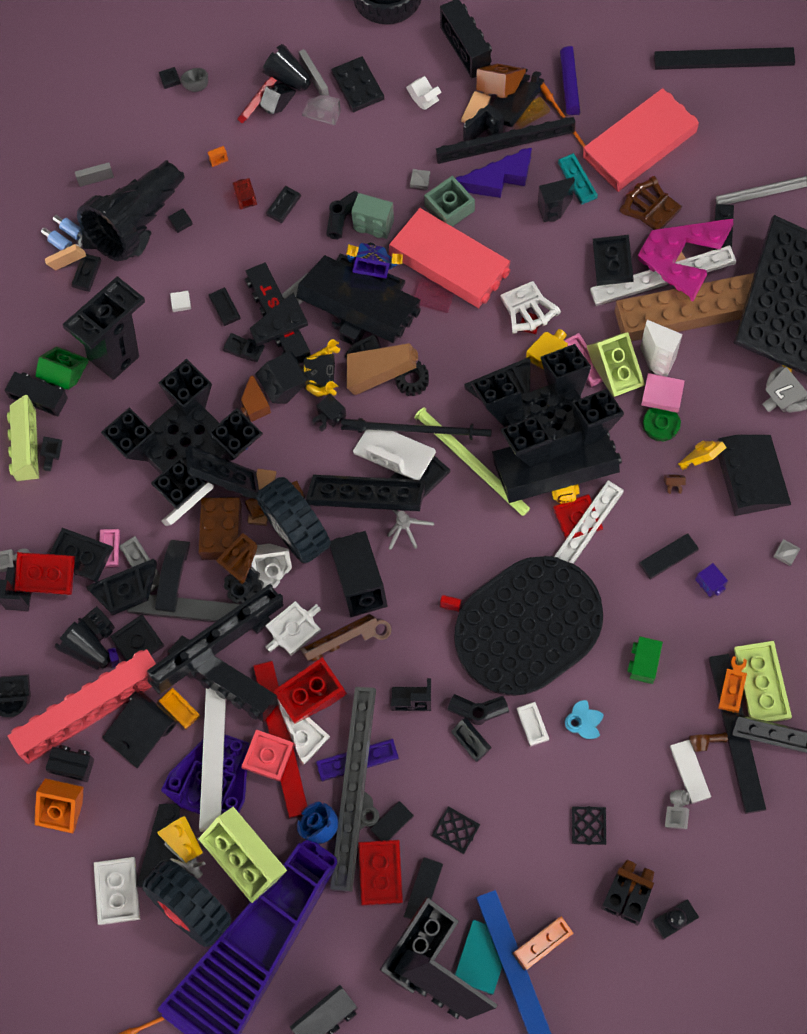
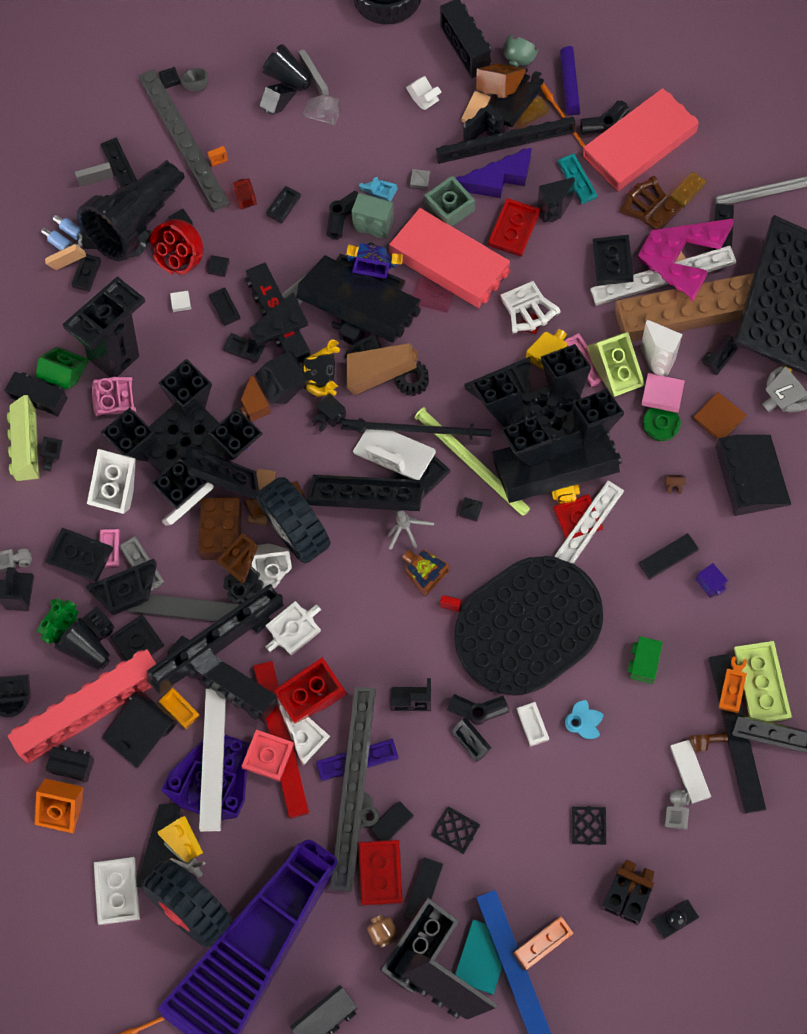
(44, 573): red tile -> none
(57, 620): none -> green brick
(112, 395): none -> bright pink slope
(112, 481): none -> white slope
(113, 657): dark purple tile -> none
(118, 162): none -> black tile
(171, 575): black slope -> none
(183, 240): none -> red cylinder
(184, 140): none -> dark grey plate
(218, 266): none -> black tile
(242, 854): yellowish green slope -> none
(255, 101): tile -> none
(318, 823): blue cylinder -> none
(357, 84): black plate -> none
(358, 574): black slope -> none
(365, 626): reddish brown hinge -> none
(380, 189): none -> medium azure slope
(382, 931): none -> medium nougat head
(425, 570): none -> torso
(470, 509): none -> black tile
(514, 227): none -> red plate
(519, 51): none -> sand green cylinder
(598, 124): none -> black piece
(688, 189): none -> clear yellow plate
(704, 452): yellow wing -> none
(719, 416): none -> dark orange tile
(721, 356): none -> black hinge
(724, 58): black tile -> none
(786, 552): light grey tile -> none

